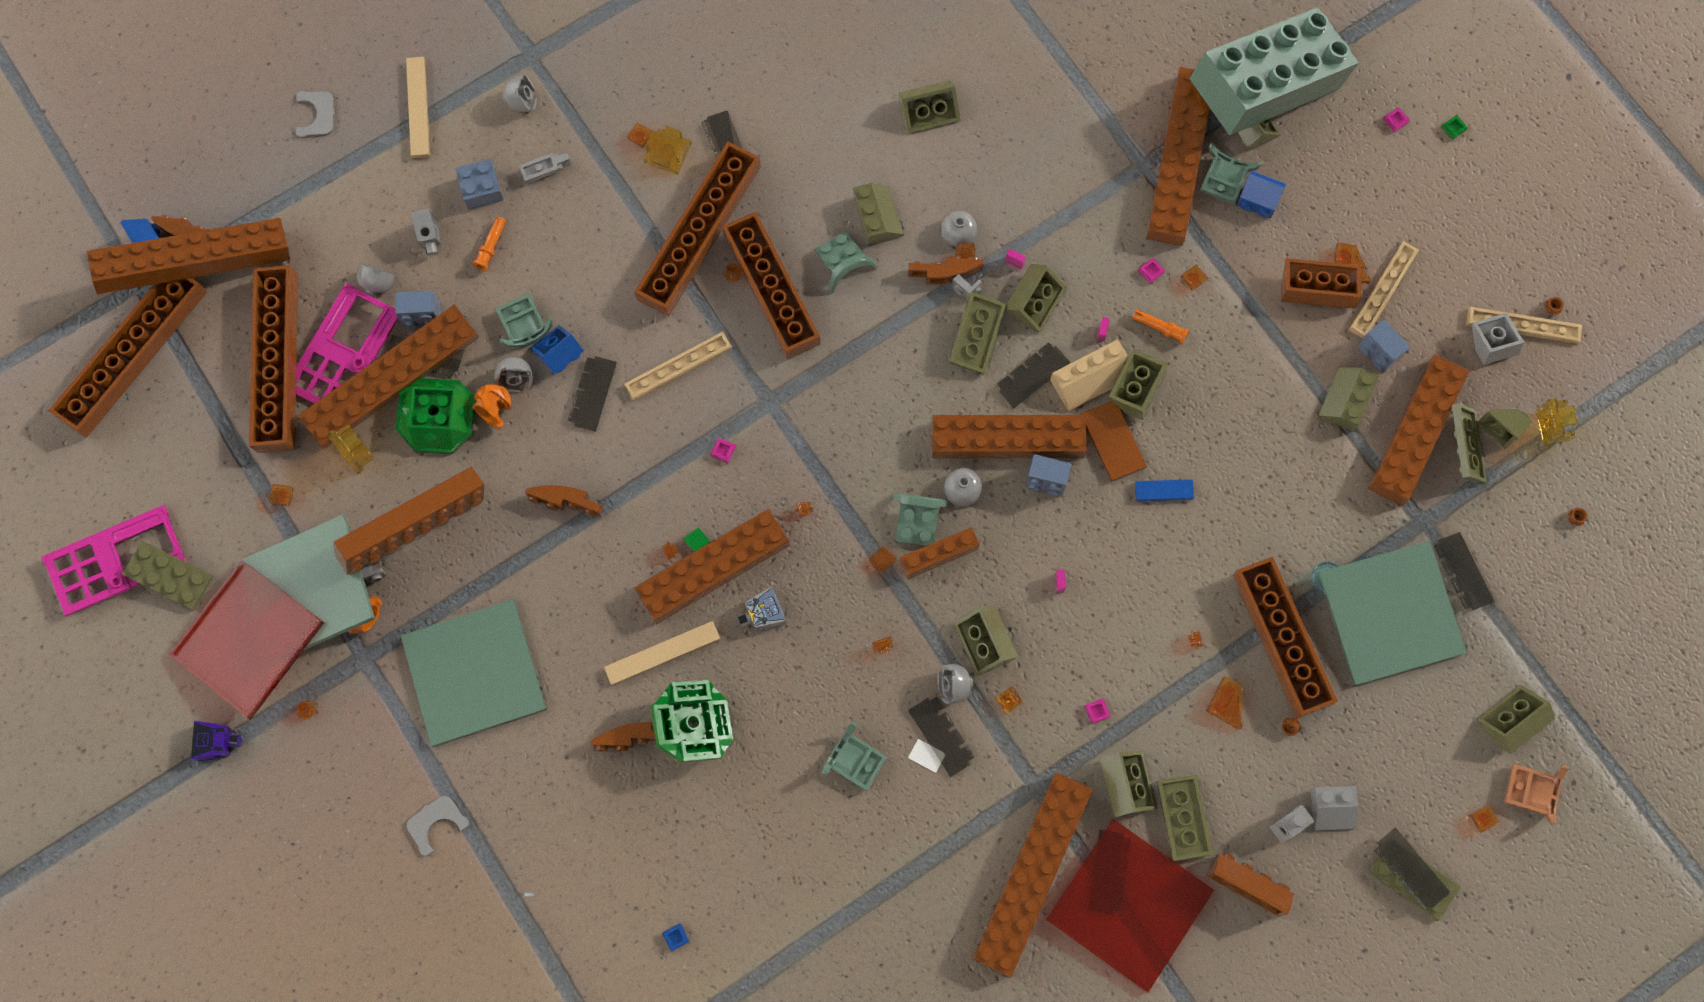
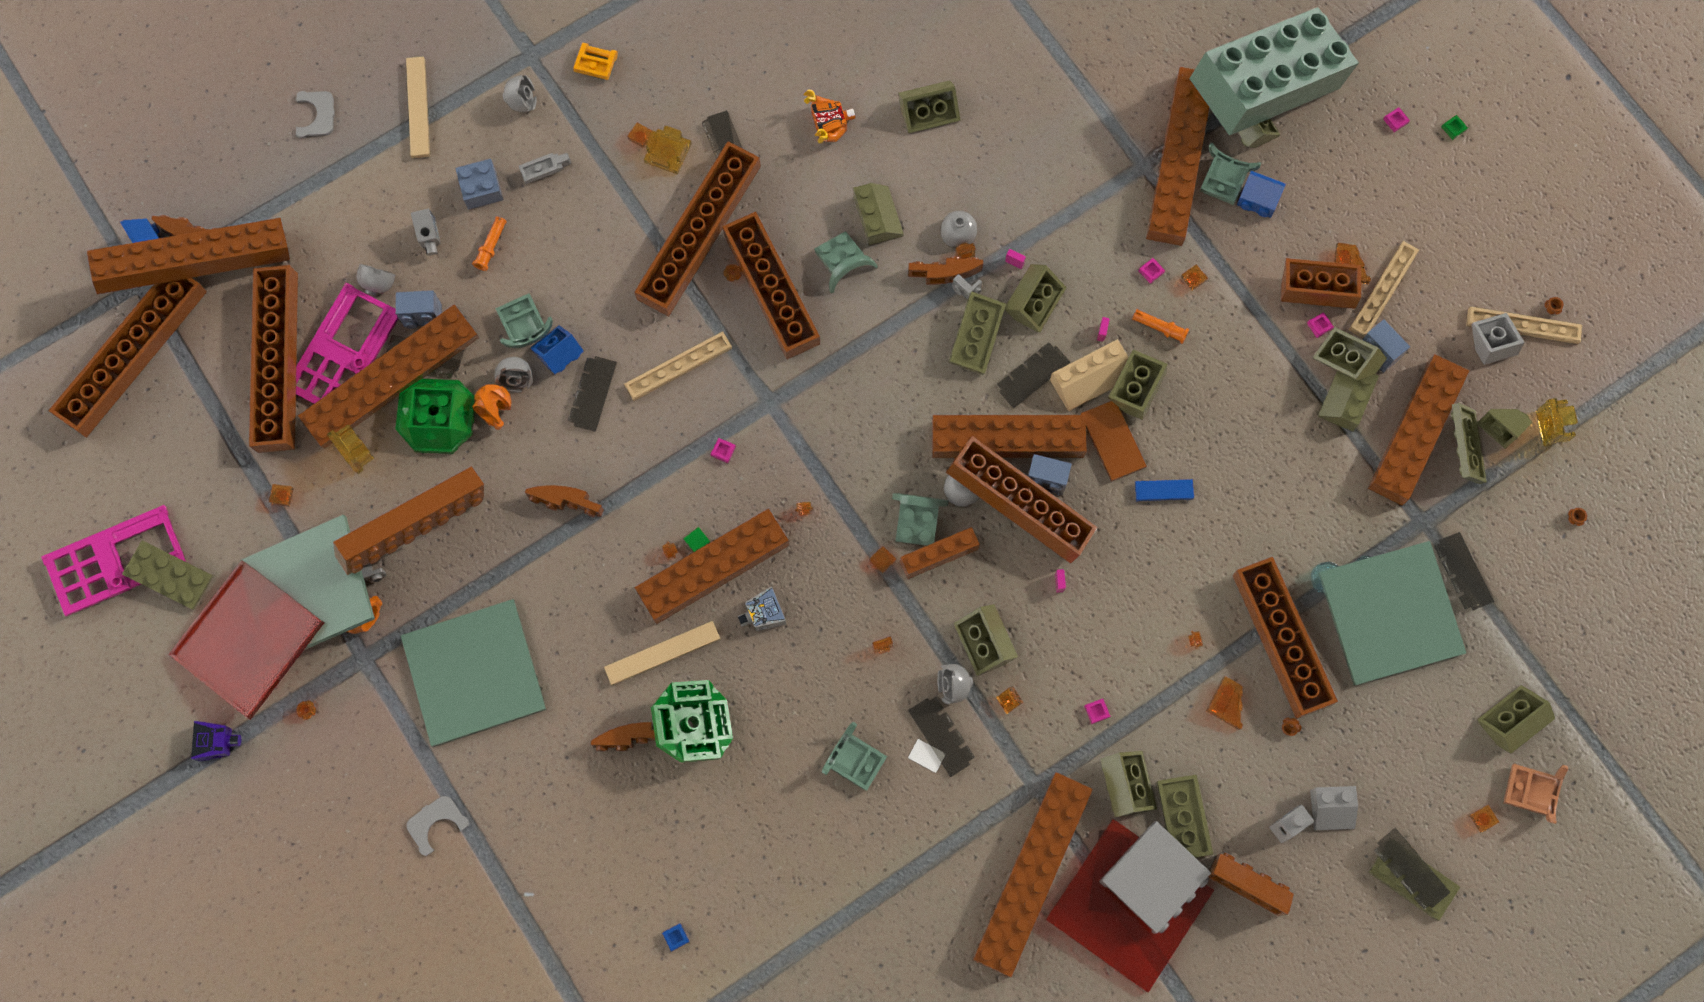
(593, 65): none -> light orange plate
(828, 117): none -> torso
(1021, 500): none -> dark orange brick
(1156, 877): none -> light grey panel
(1320, 325): none -> dark pink tile
(1350, 355): none -> olive slope

